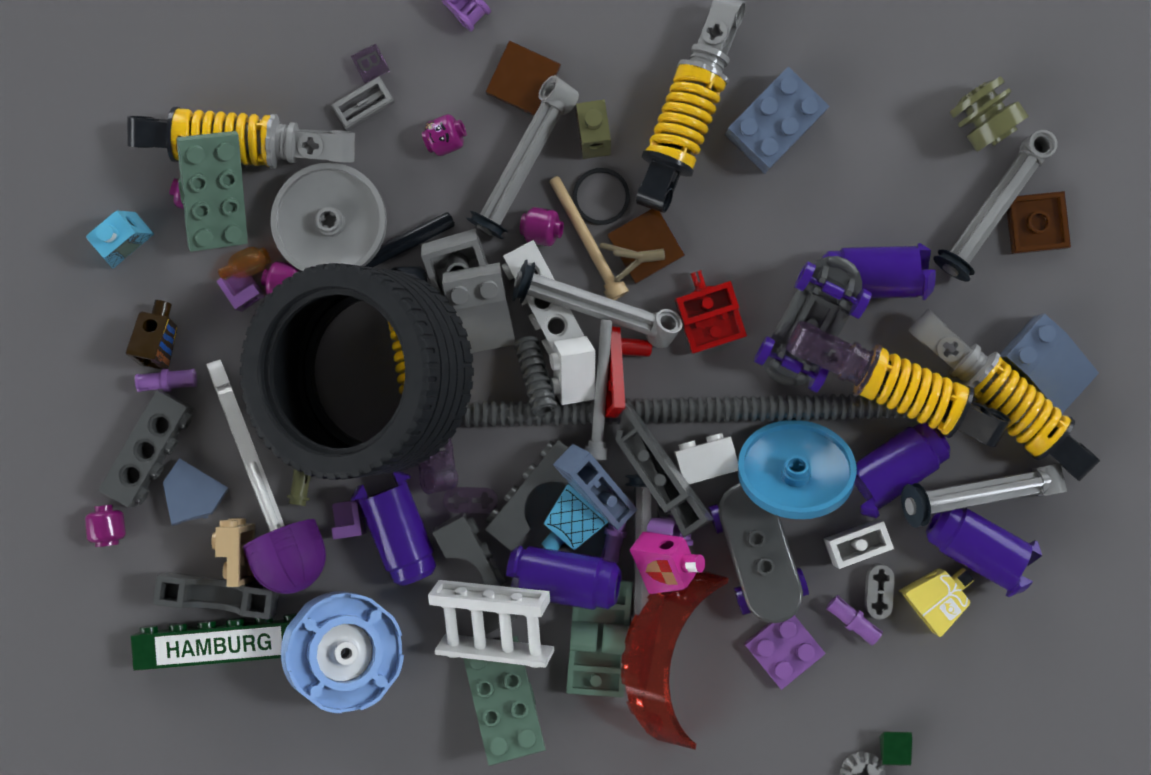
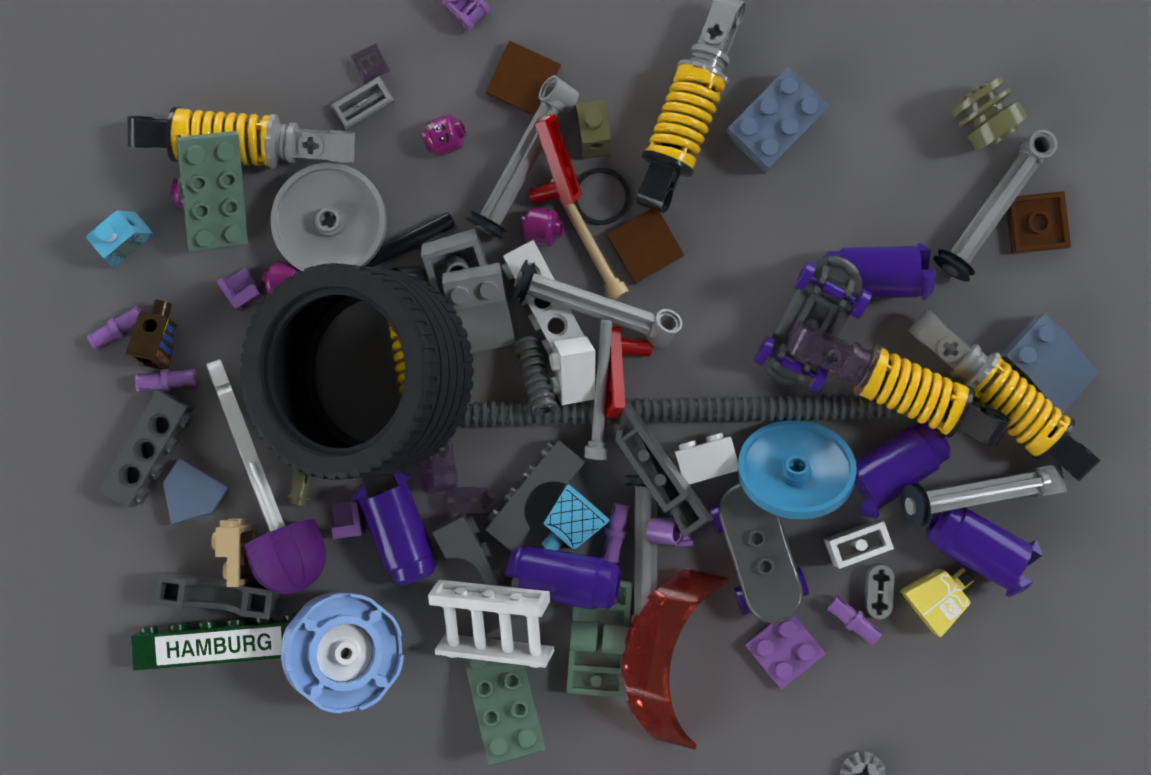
(105, 526): magenta head -> none
(114, 329): none -> medium lavender pin
(245, 263): clear orange plant -> none
(566, 182): none -> red piece
(595, 485): sand blue slope -> none
(641, 257): dark tan plant -> none
(665, 562): dark pink torso -> none
(710, 315): red plate -> none
(896, 748): dark green slope -> none

